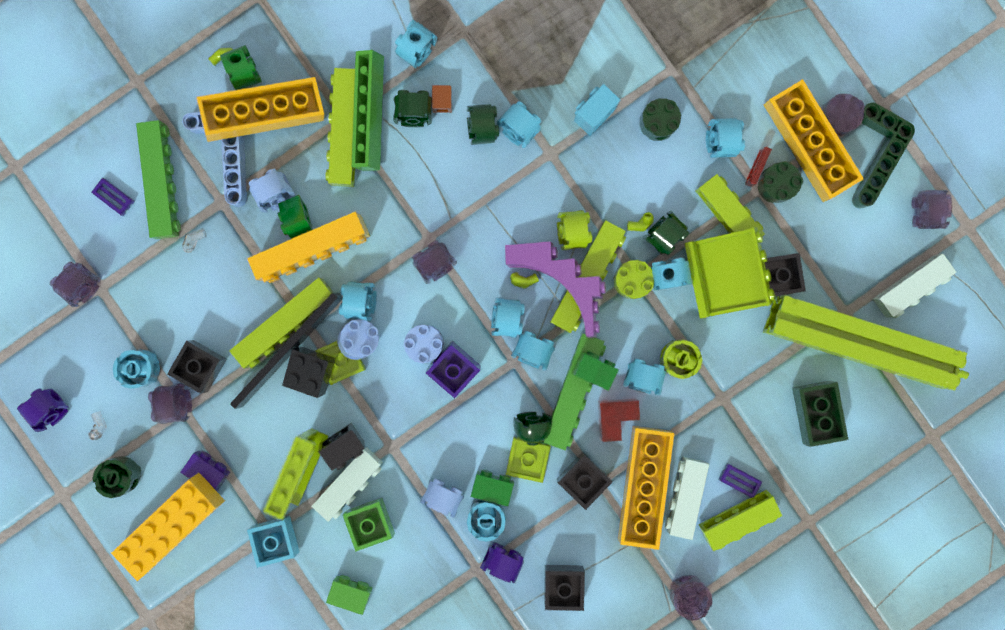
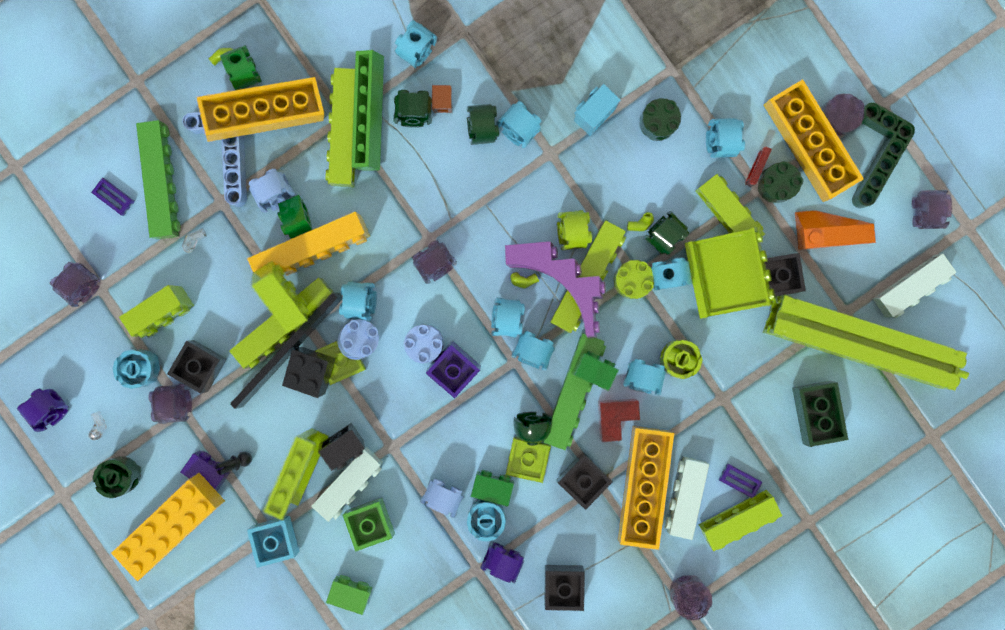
(156, 311): none -> lime brick
(243, 459): none -> black pin
(279, 296): none -> lime brick
(827, 230): none -> orange wedge

